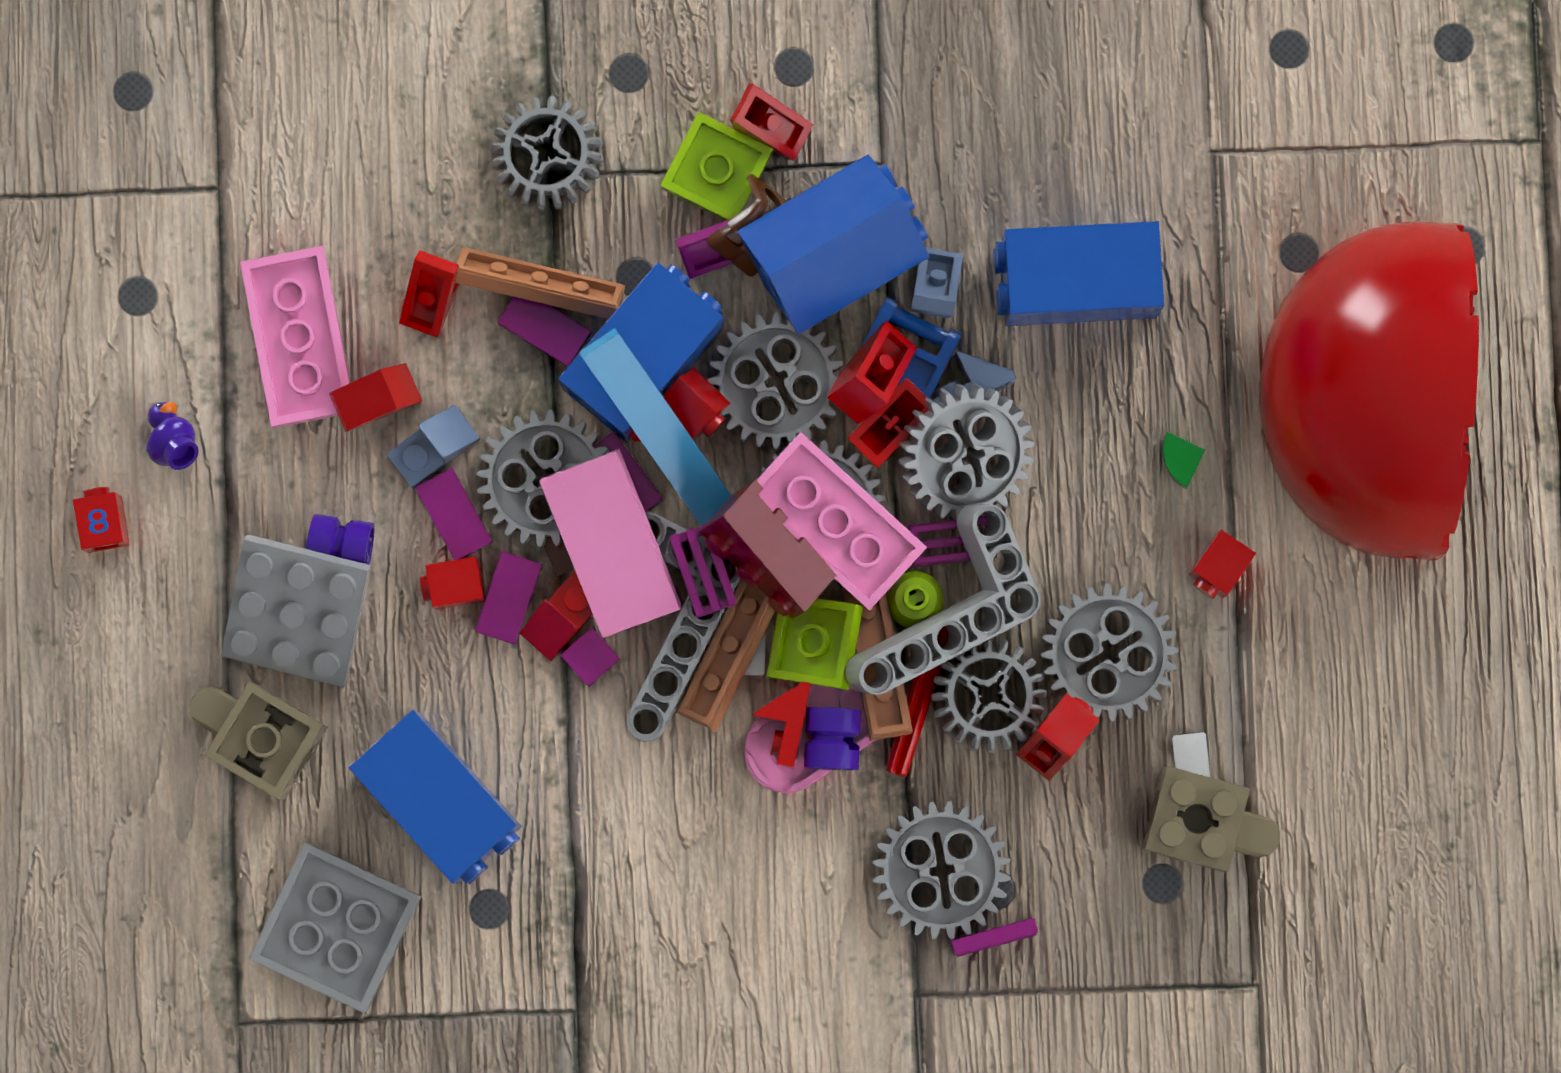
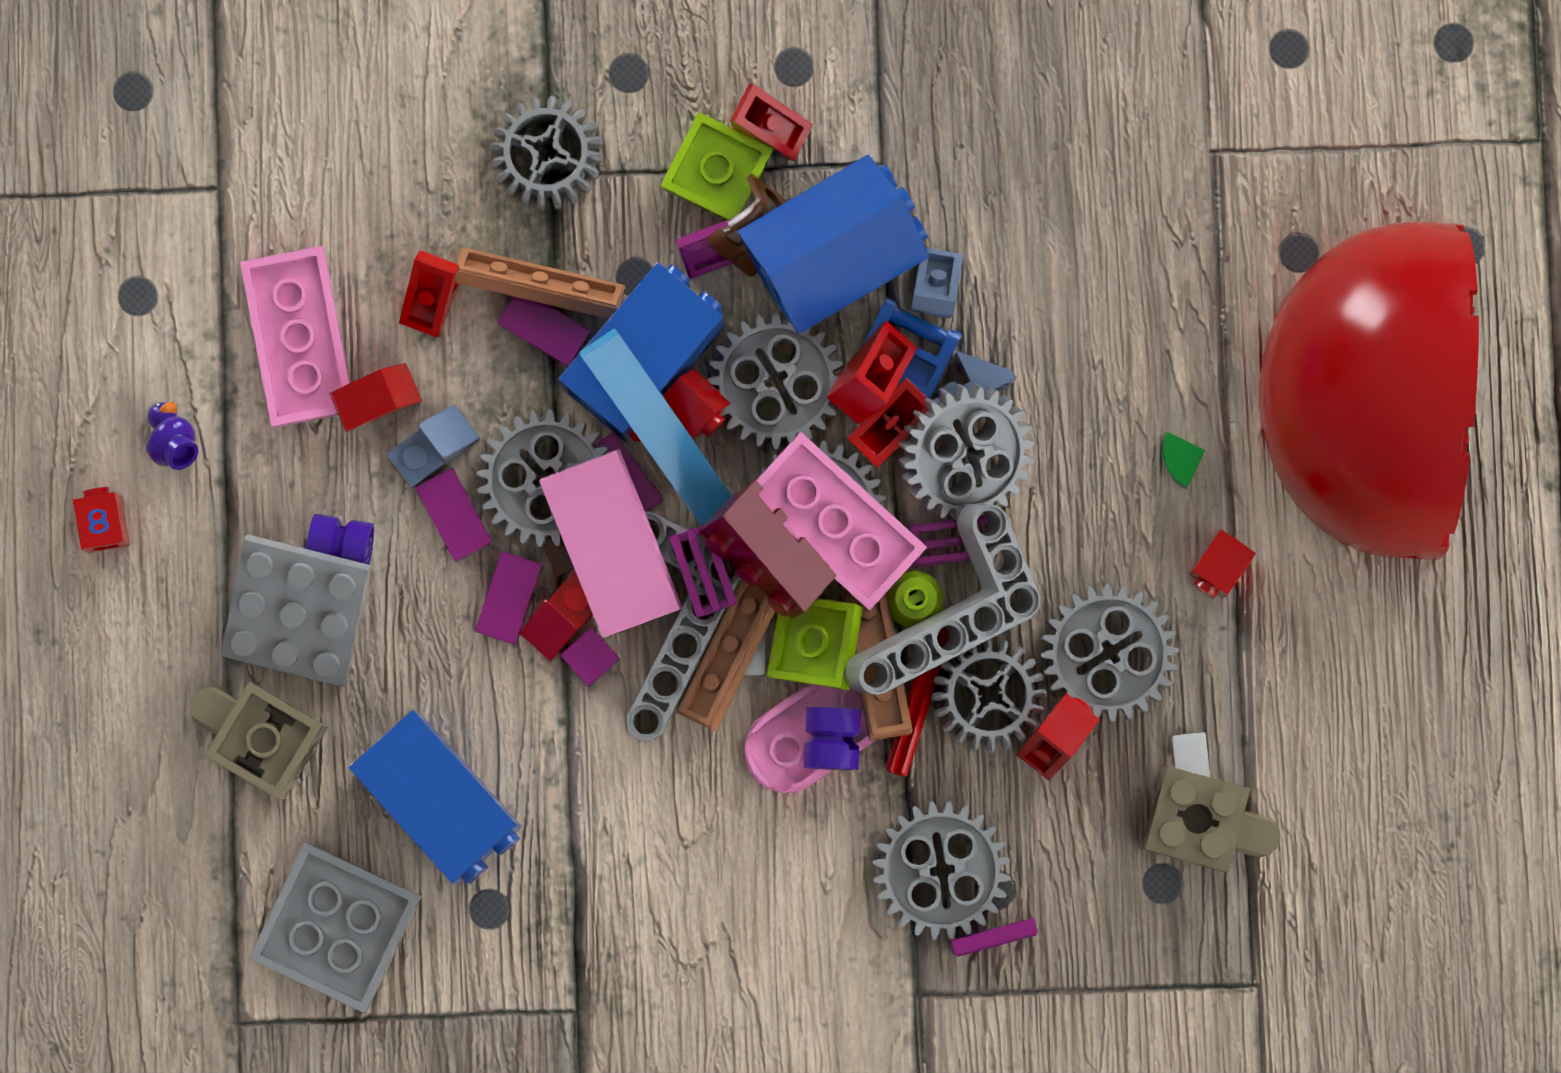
(453, 583): red brick -> none
(790, 710): red slope -> none
(1079, 273): blue brick -> none

